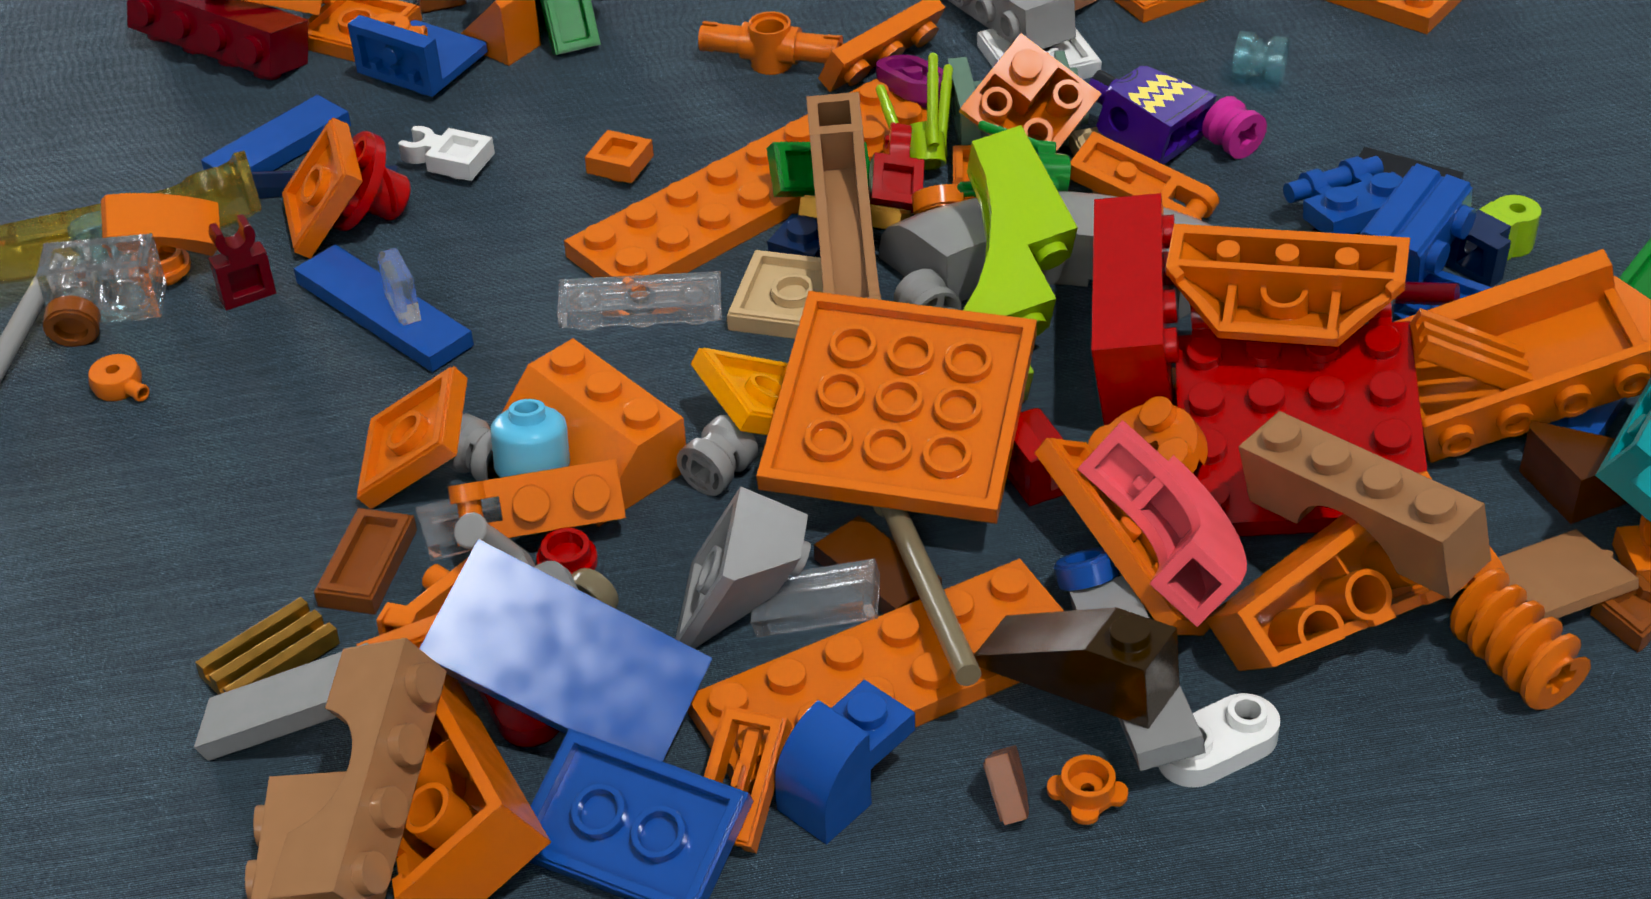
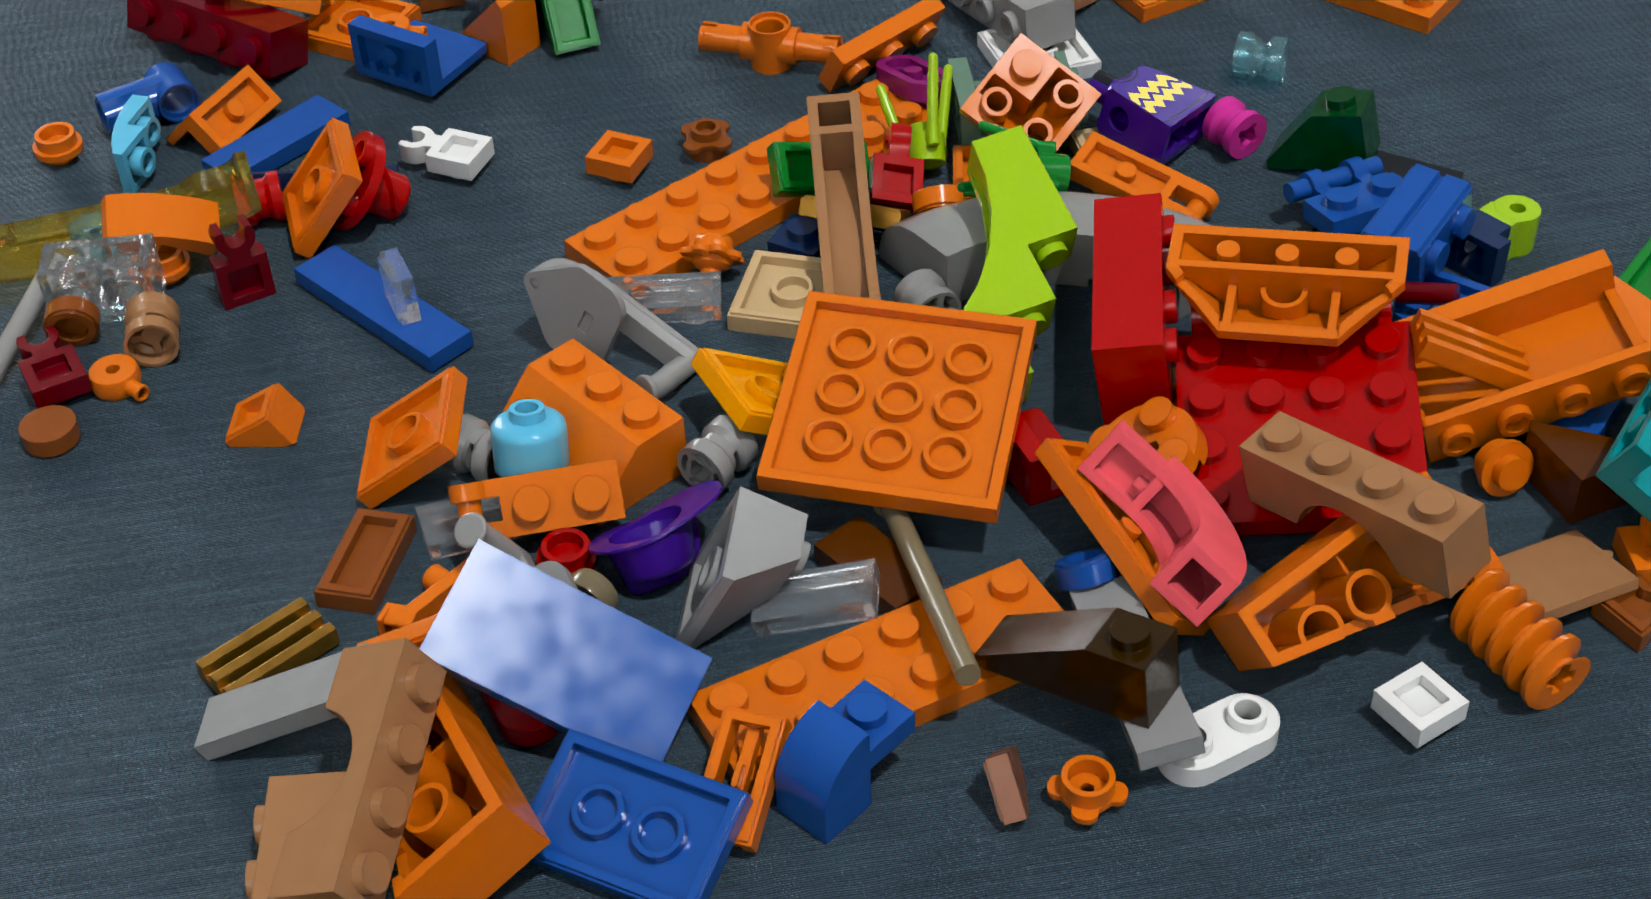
(49, 431): none -> dark orange tile
(51, 370): none -> dark red plate
(57, 143): none -> orange plate
(133, 141): none -> medium azure slope
(152, 329): none -> medium nougat wheel
(155, 84): none -> blue piece
(228, 112): none -> orange panel
(266, 419): none -> orange slope
(270, 197): none -> red wheel
(586, 306): none -> light grey piece
(659, 543): none -> dark purple piece
(706, 139): none -> dark orange plate
(712, 253): none -> orange plant
(1329, 130): none -> dark green slope
(1419, 704): none -> white plate
(1503, 466): none -> orange plate

